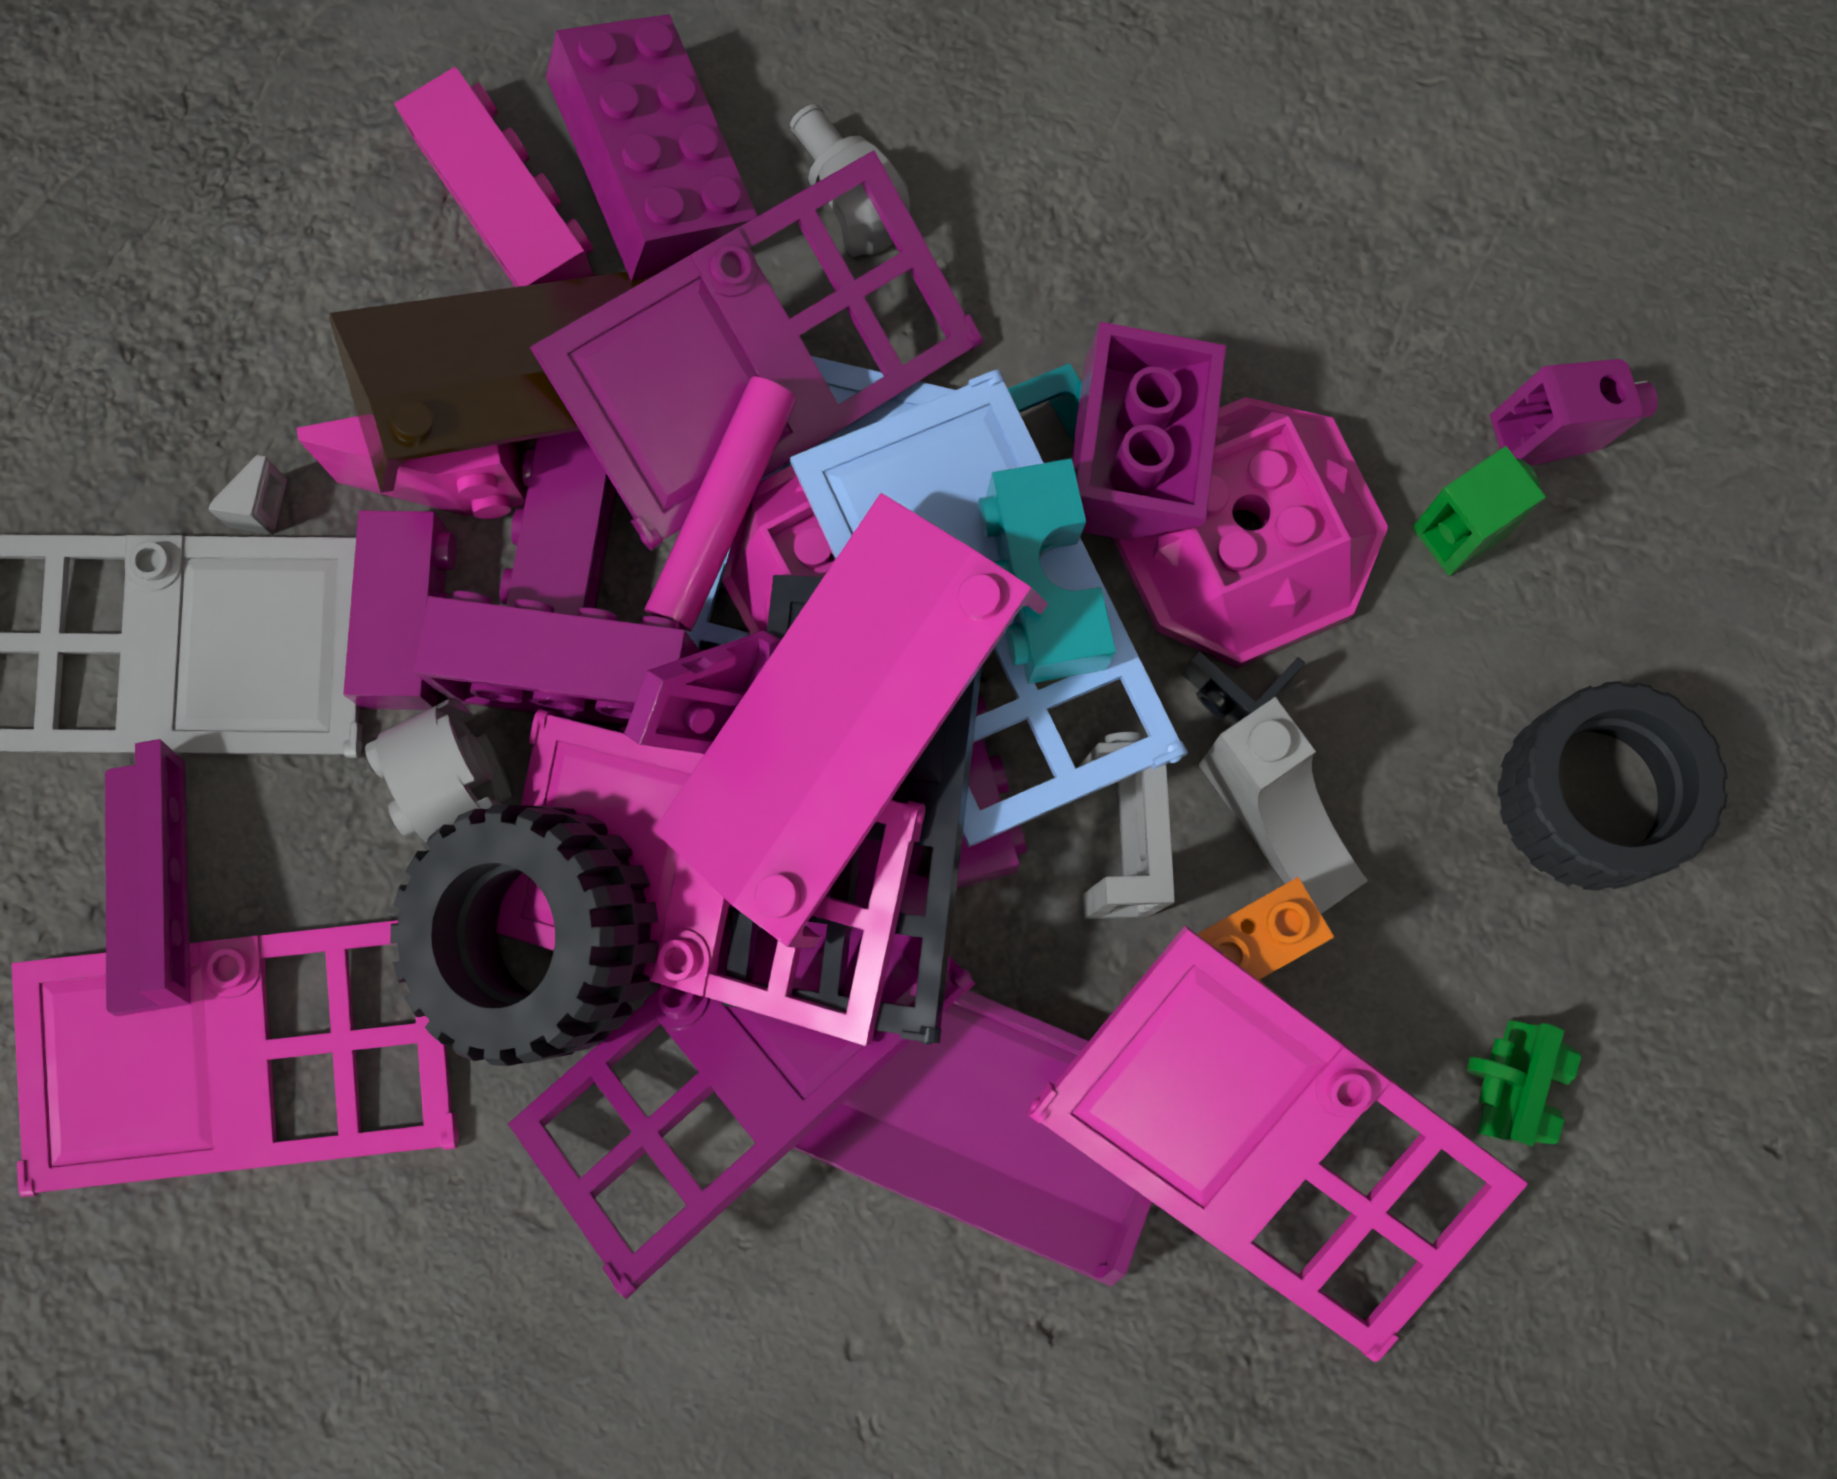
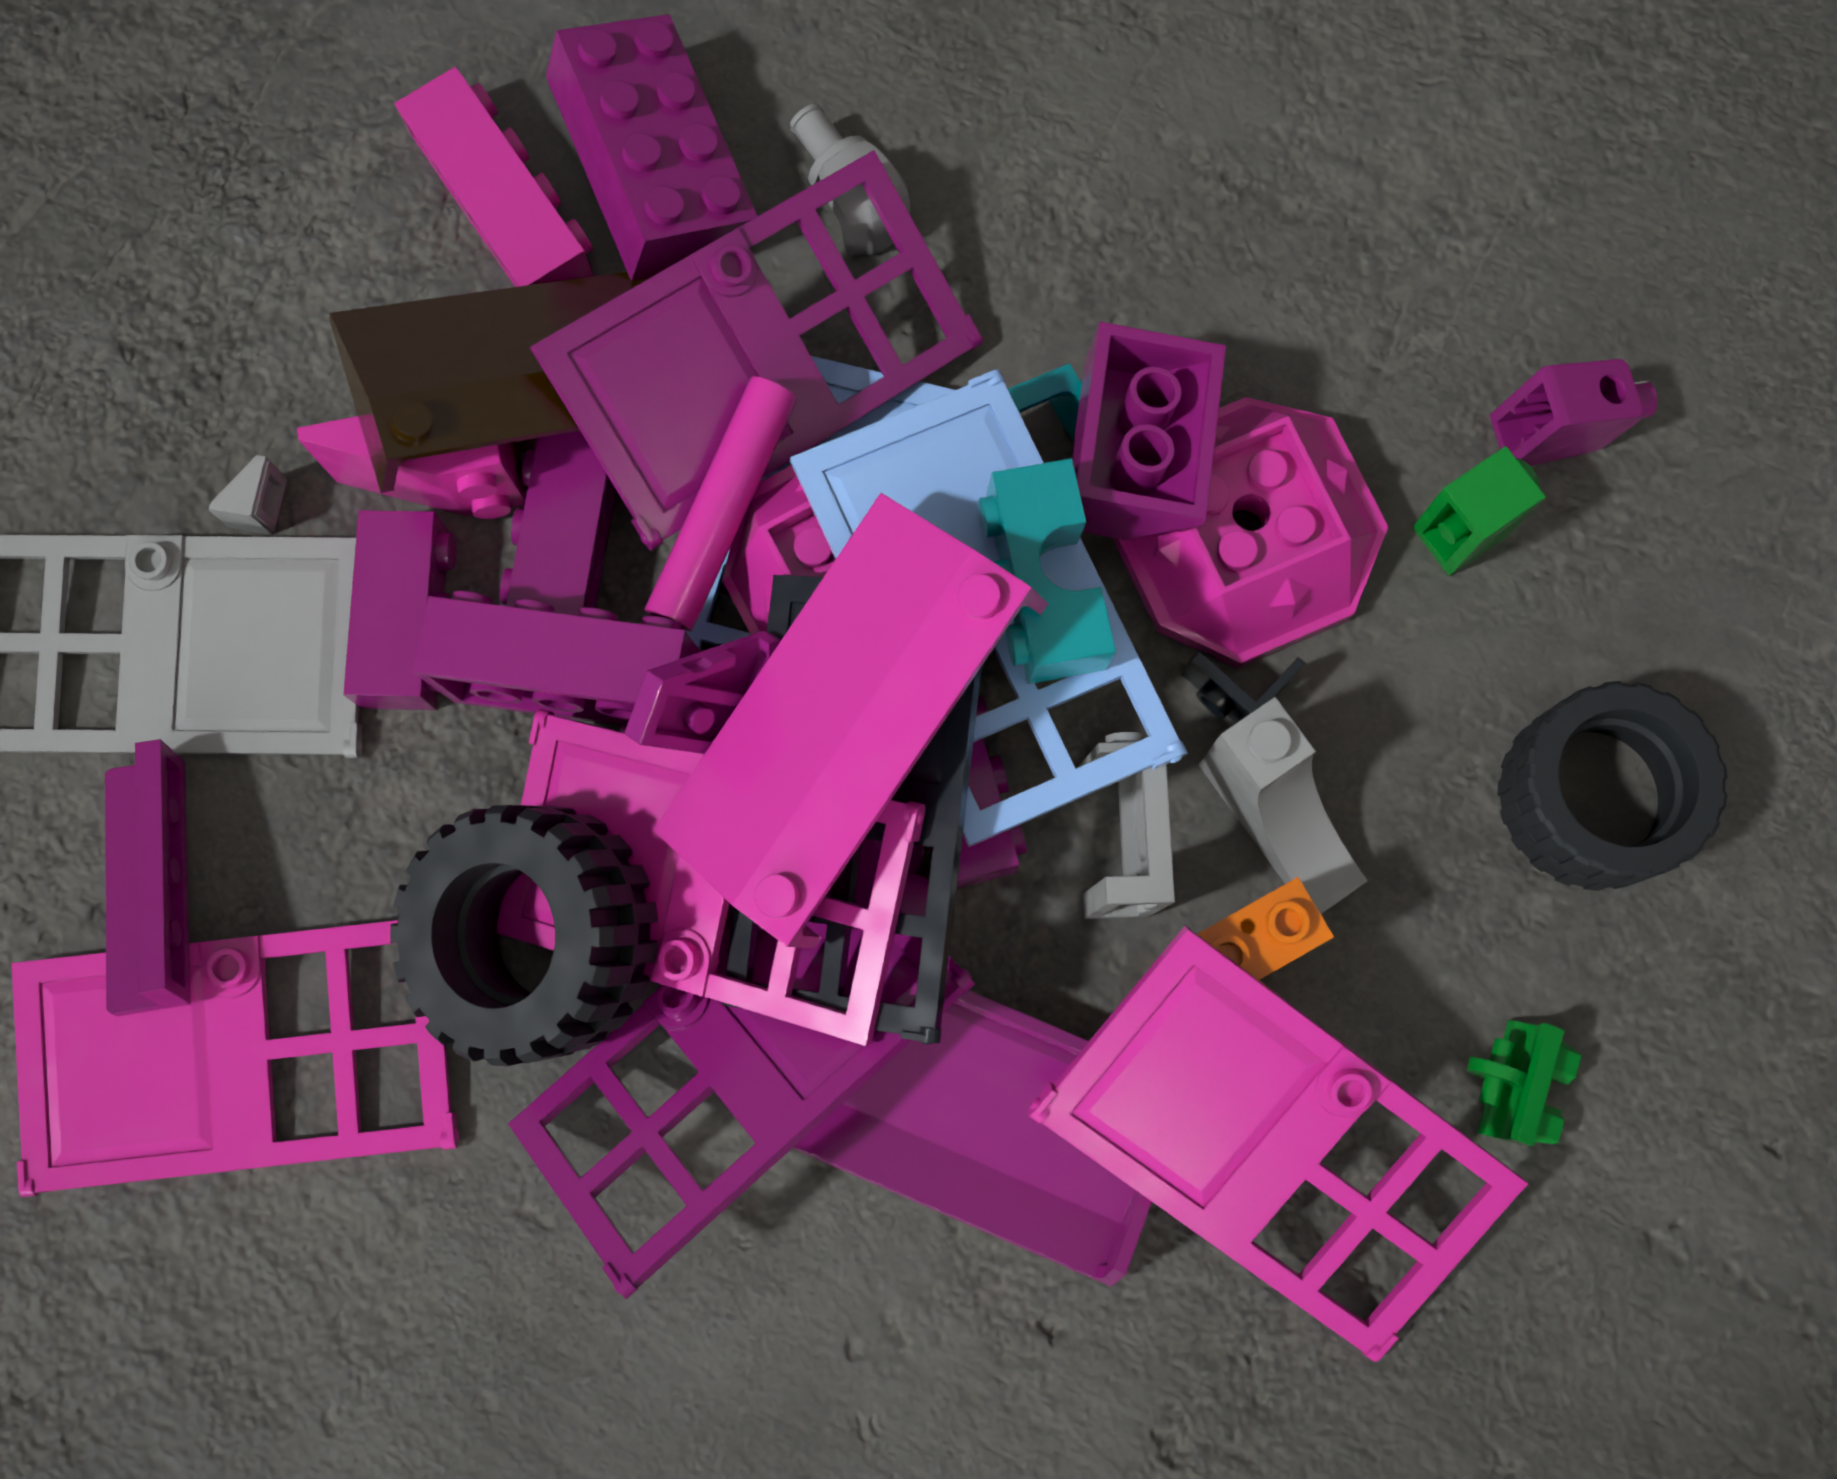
(437, 769): light grey brick -> none

